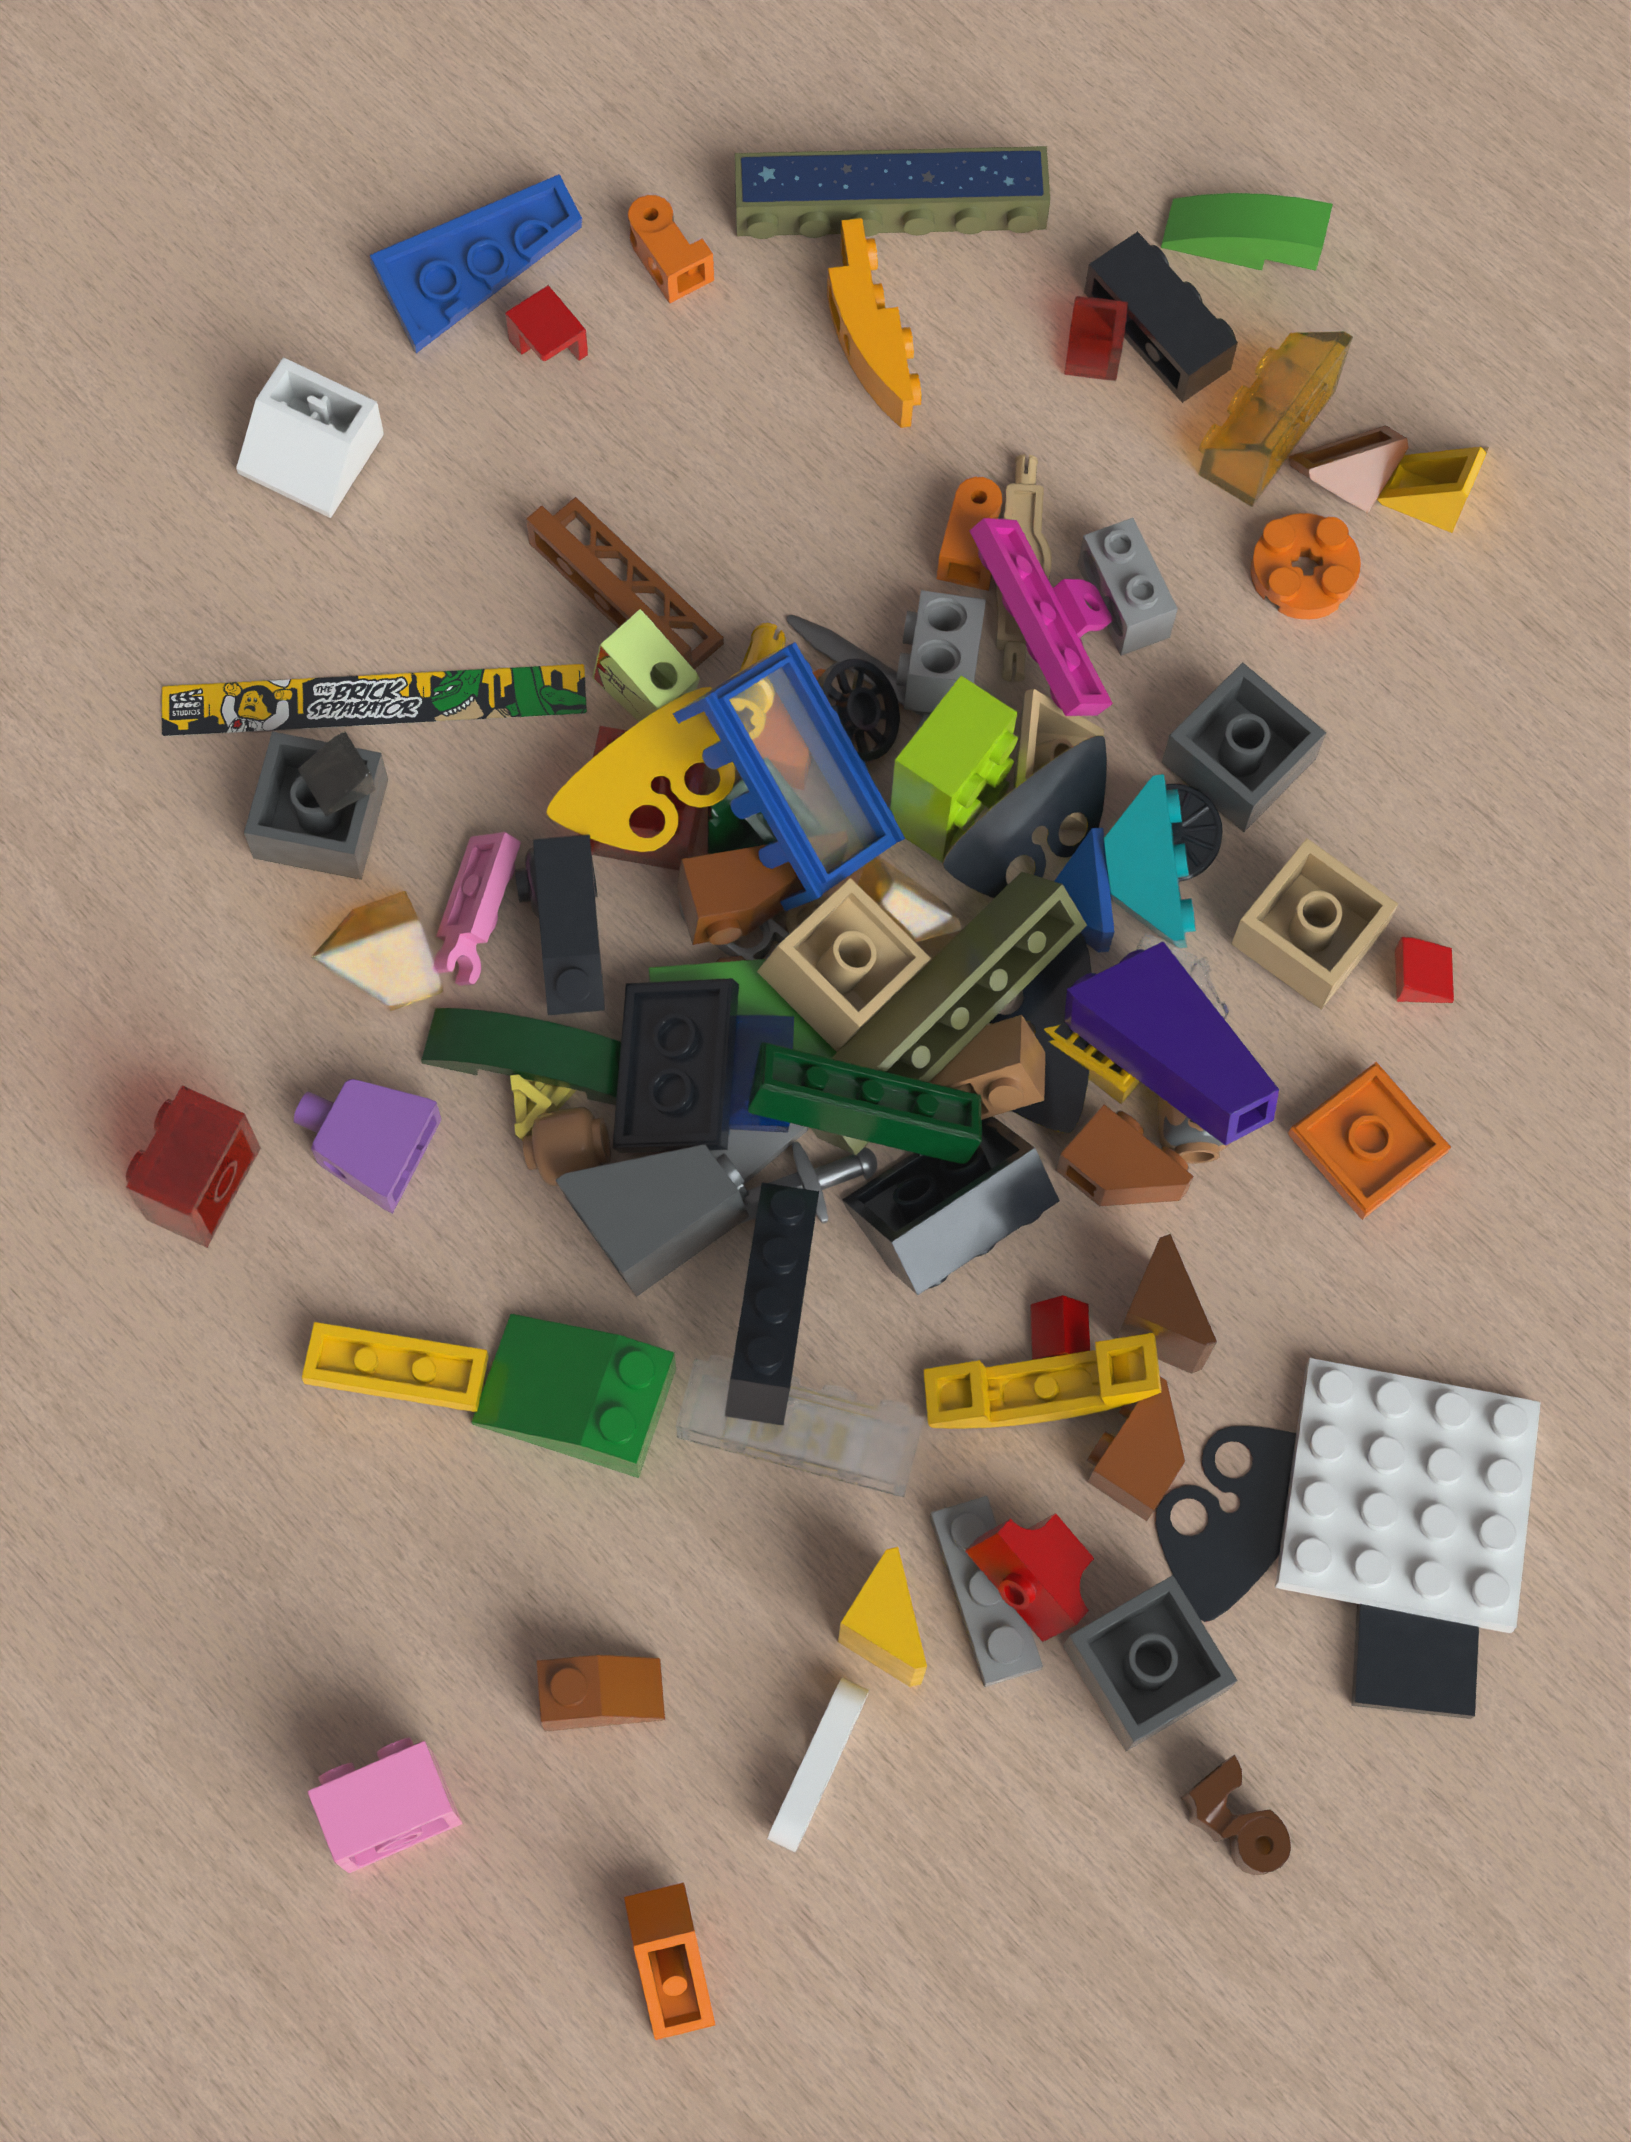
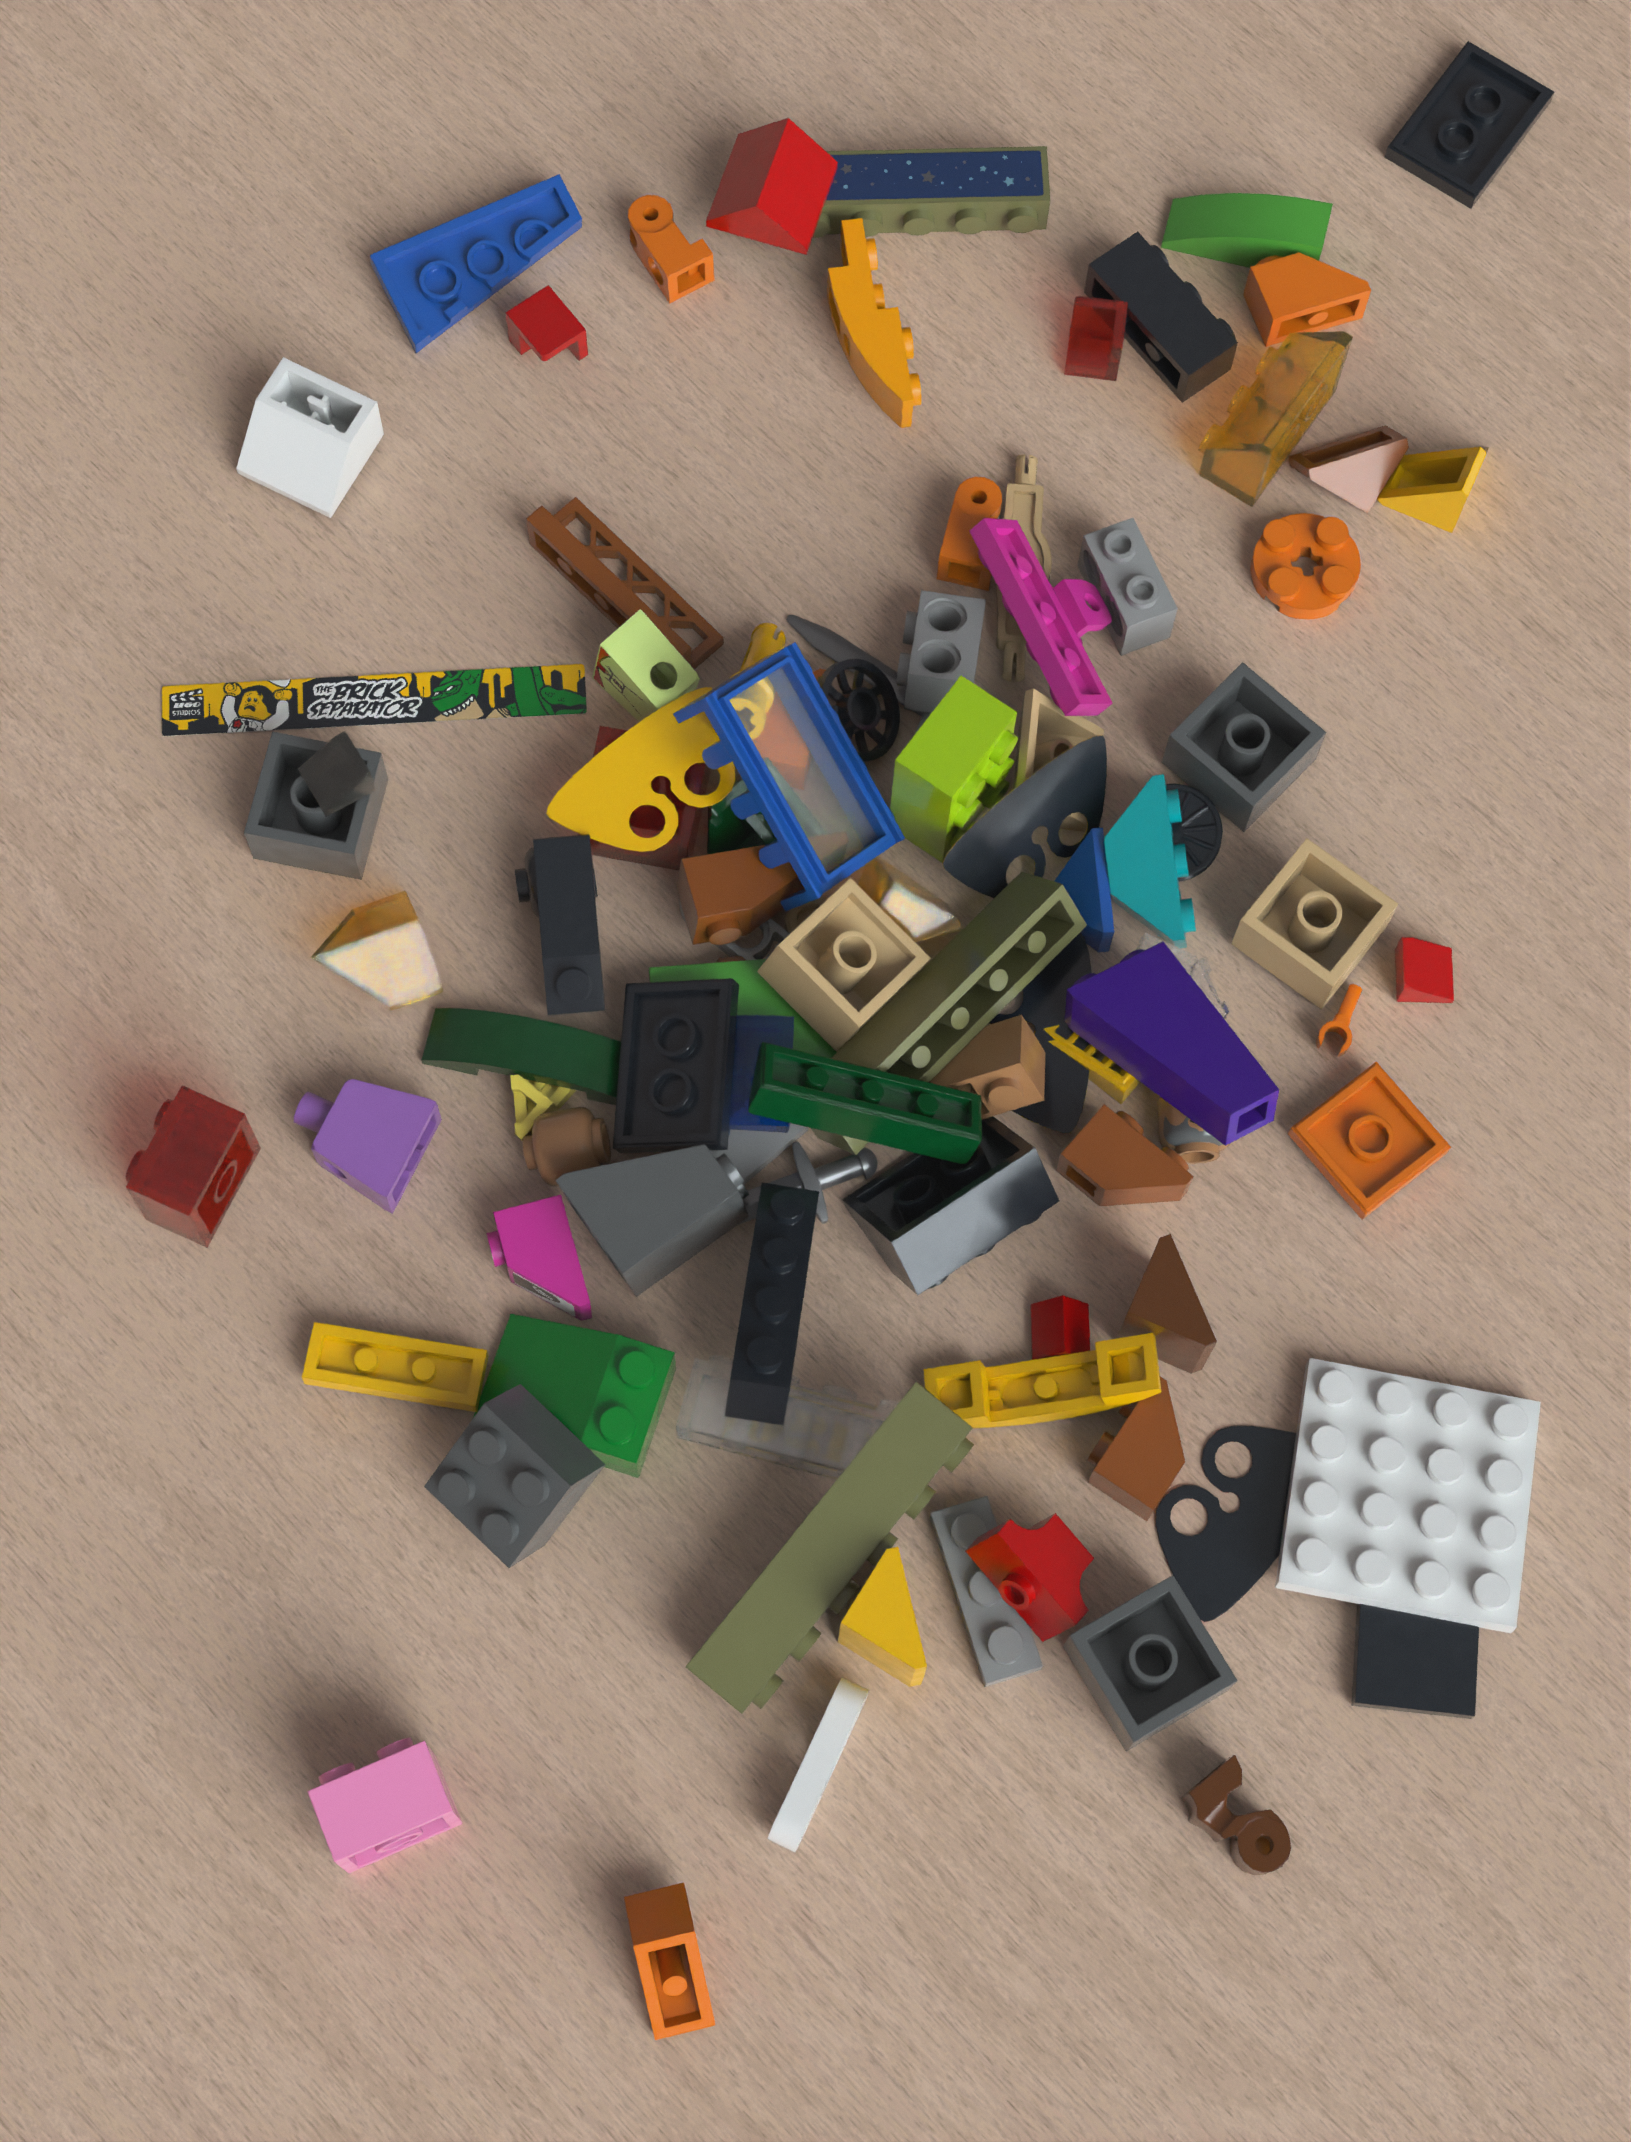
(475, 903): bright pink plate -> none
(514, 1475): none -> dark grey brick
(541, 1254): none -> dark pink slope
(599, 1691): dark orange slope -> none
(774, 187): none -> red slope
(830, 1547): none -> olive brick
(1301, 296): none -> orange slope
(1342, 1019): none -> orange hand
(1469, 124): none -> black tile

